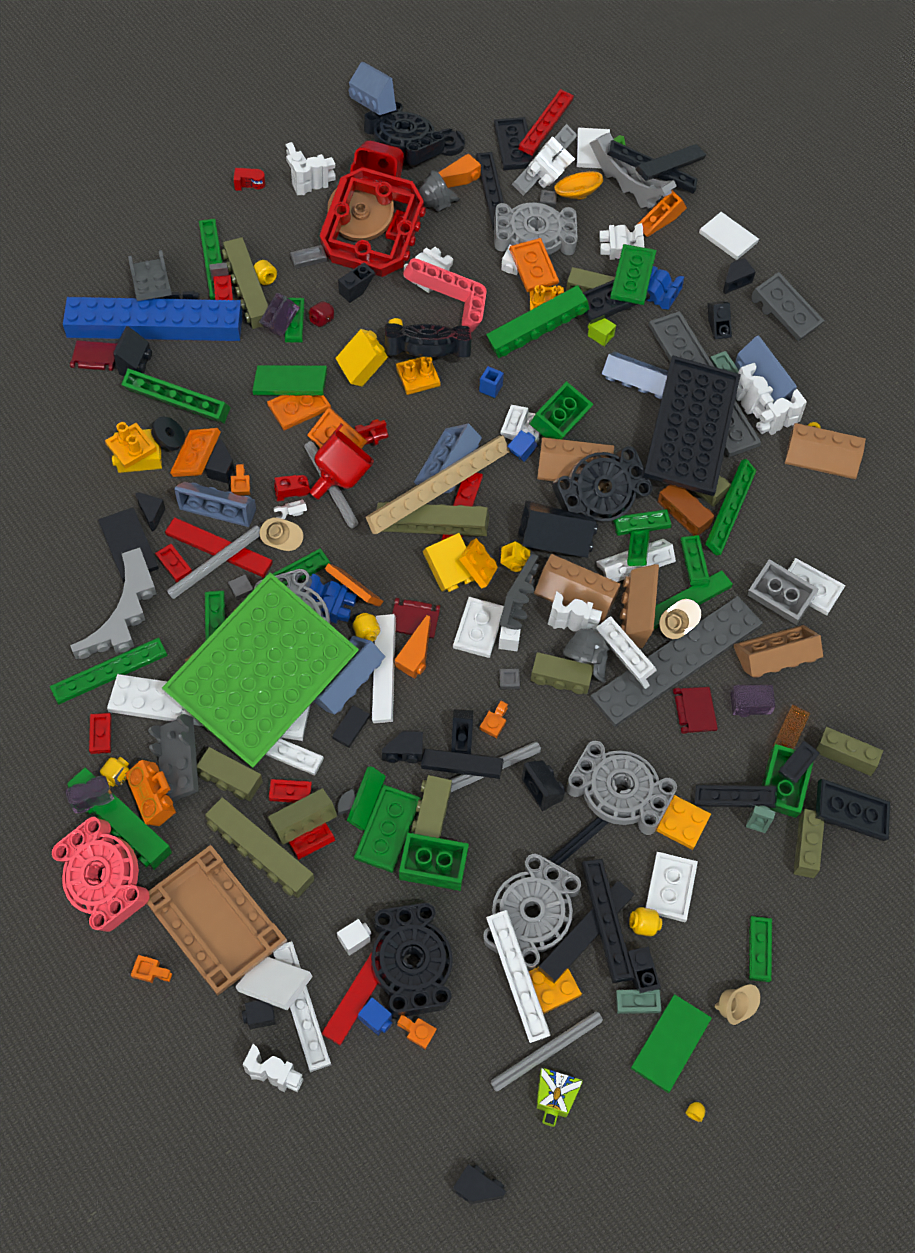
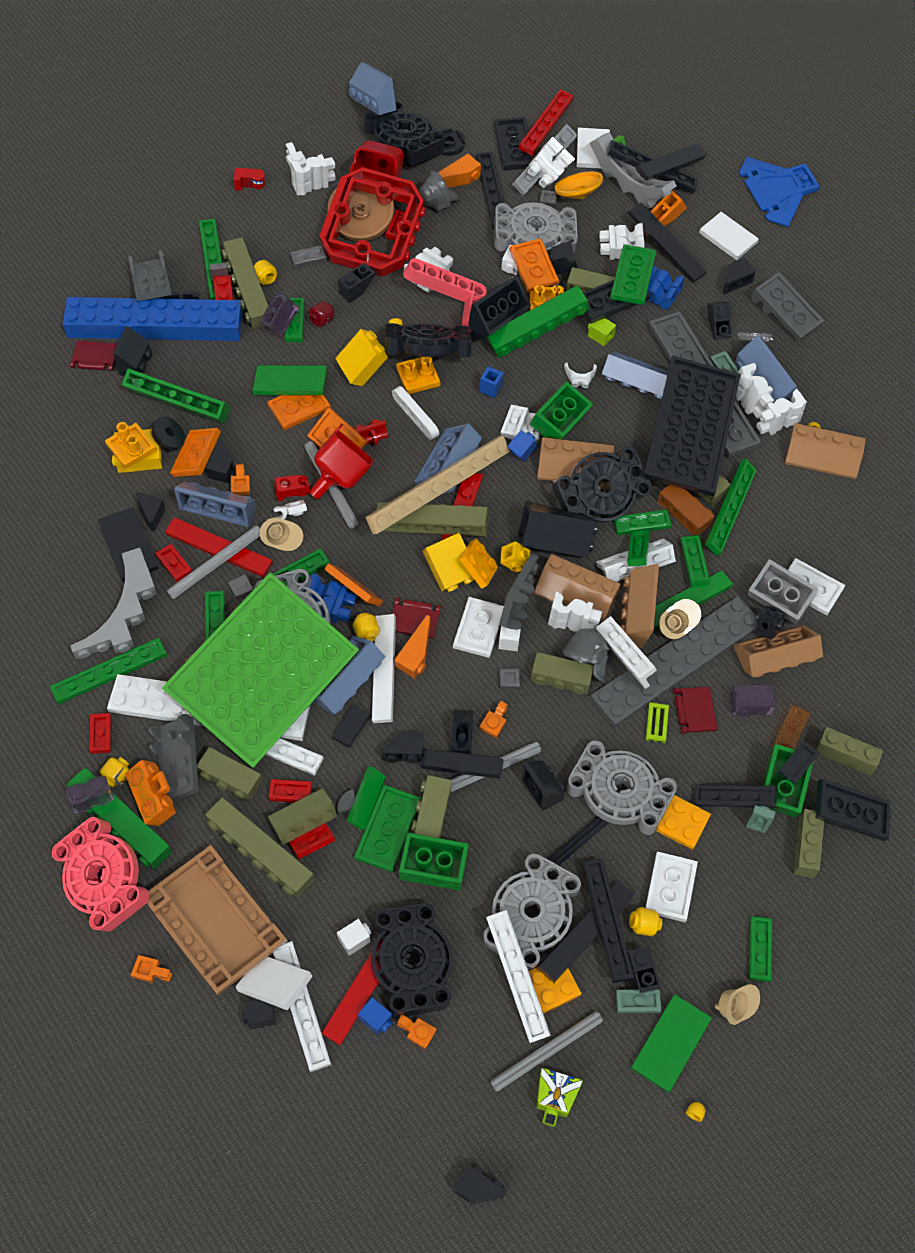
(273, 1069): white hips -> none
(415, 413): none -> white beam
(498, 308): none -> black slope
(563, 257): none -> black slope
(580, 379): none -> white helmet
(655, 737): none -> lime tile
(667, 243): none -> black tile
(750, 336): none -> clear tile
(769, 622): none -> black brick
(778, 188): none -> blue plate

